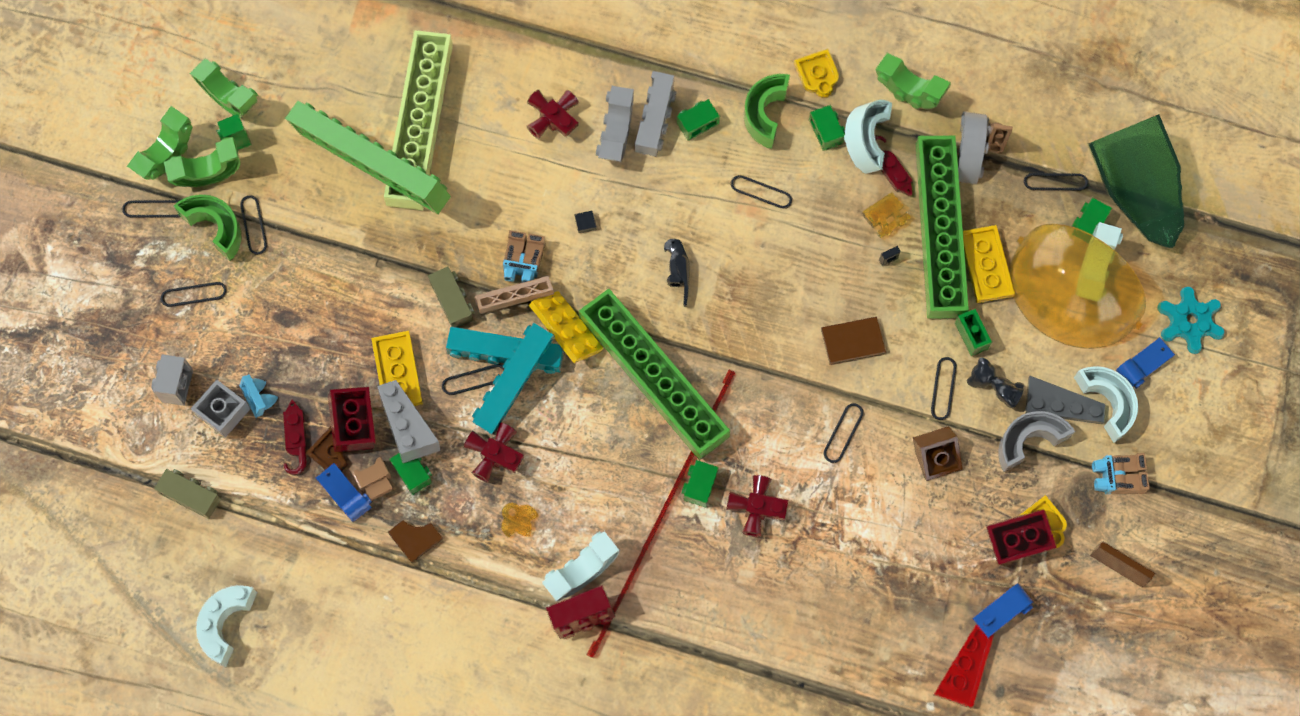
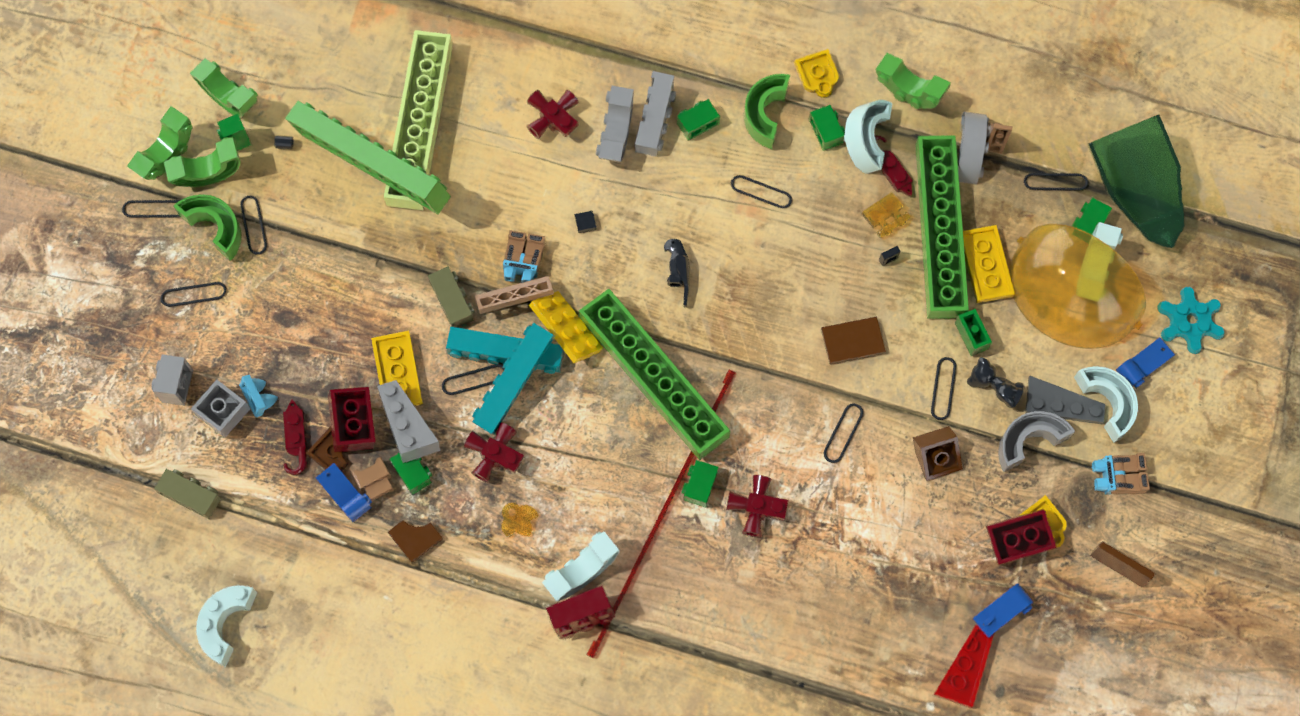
(284, 142): none -> black hinge

